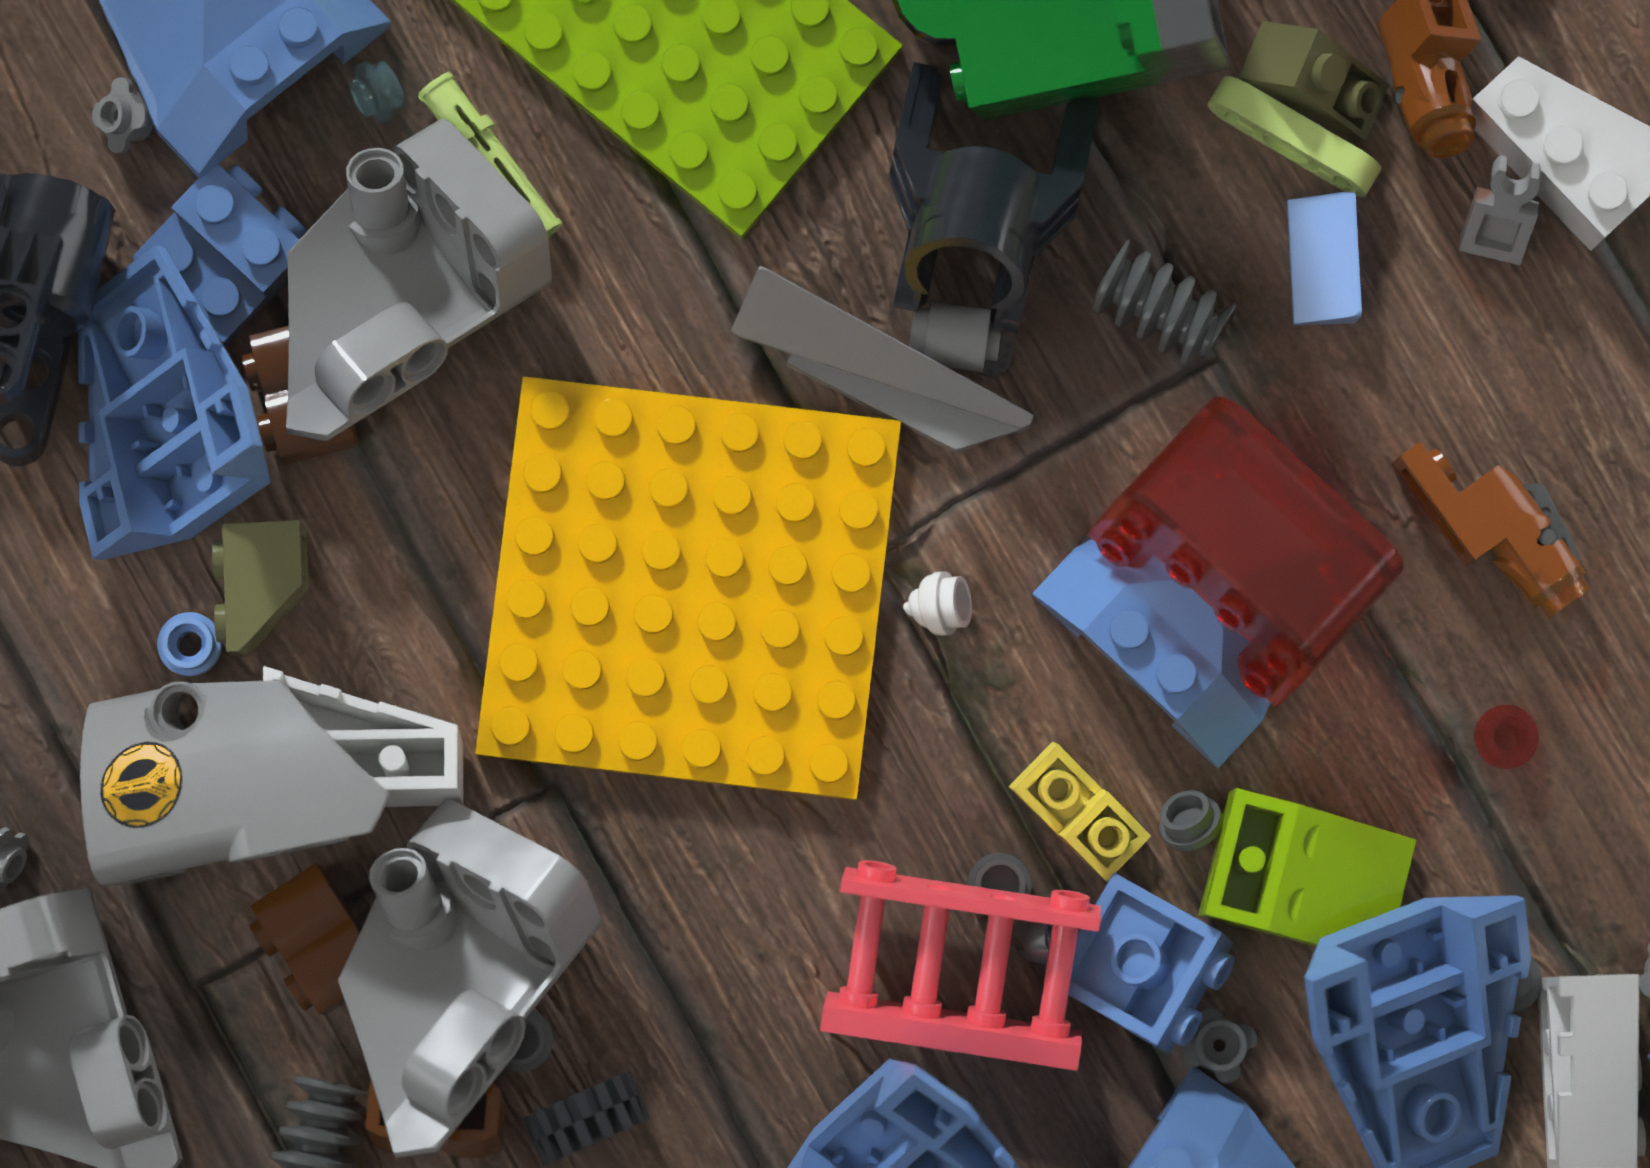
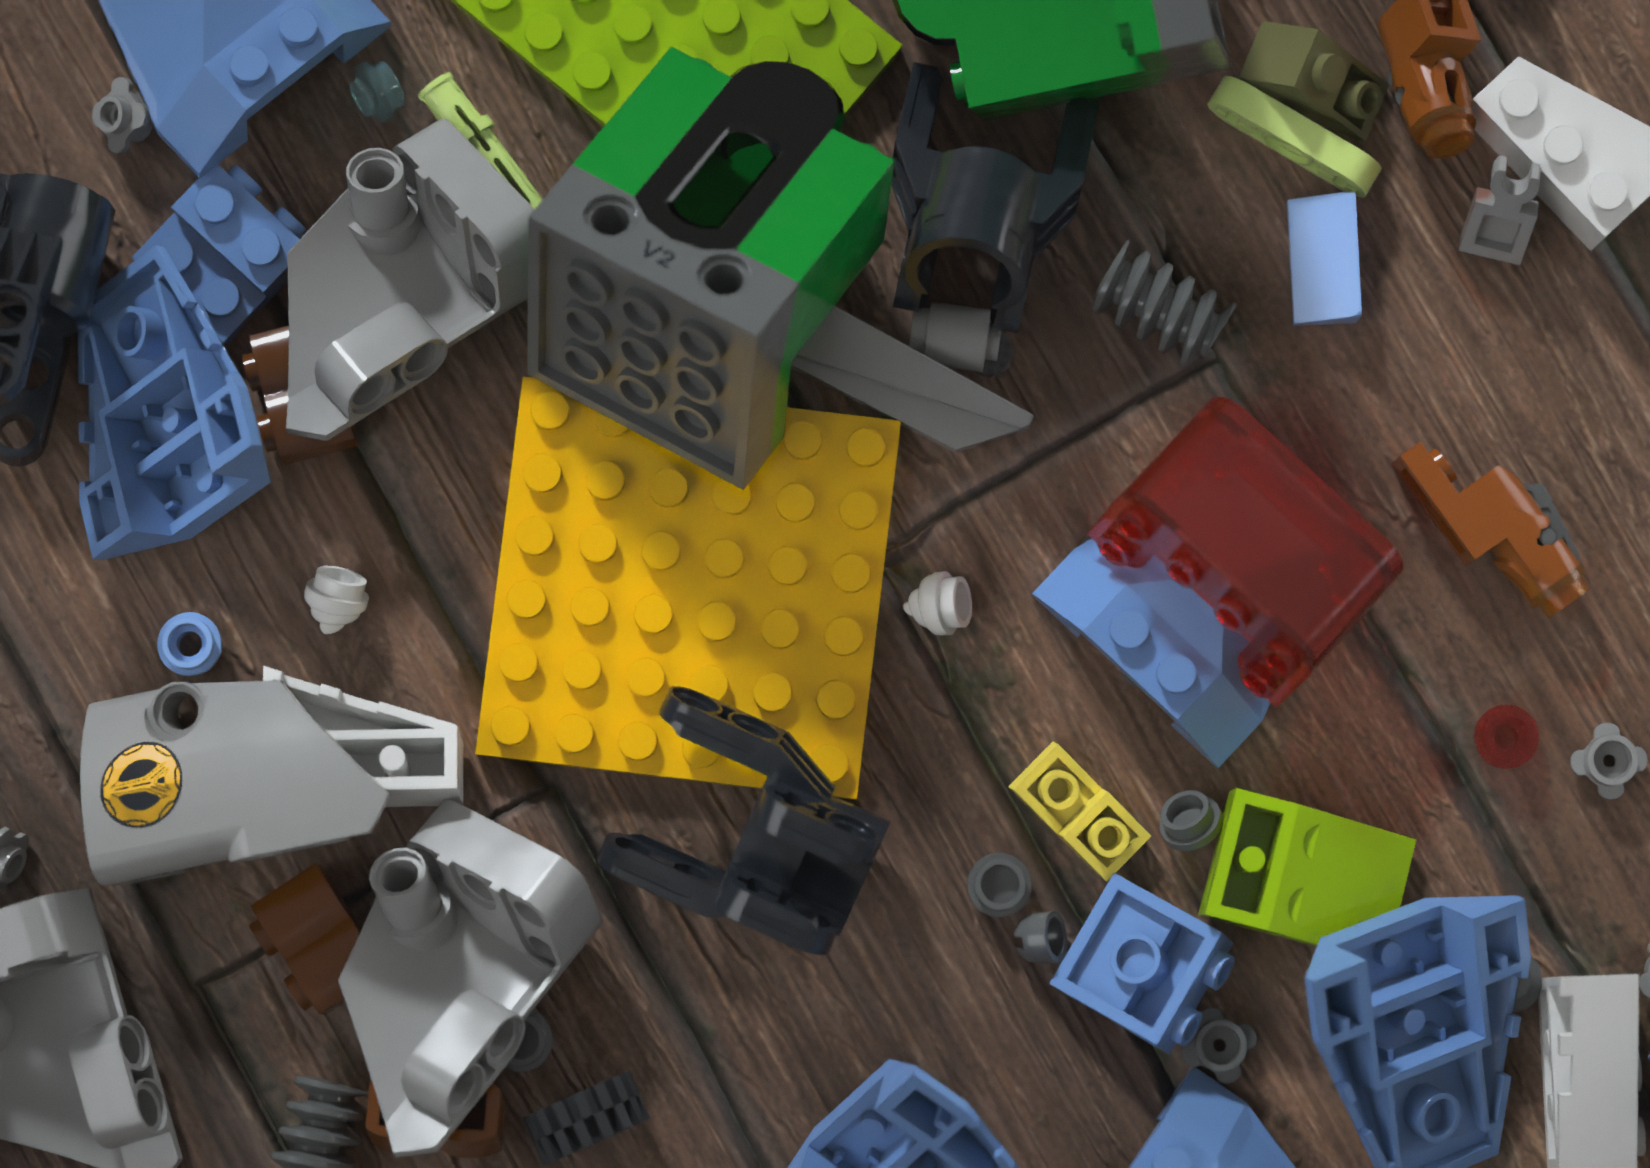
(262, 577): olive slope -> none
(336, 597): none -> white plate
(702, 255): none -> piece
(797, 854): none -> black piece
(984, 1026): coral fence -> none
(1626, 757): none -> light grey plate

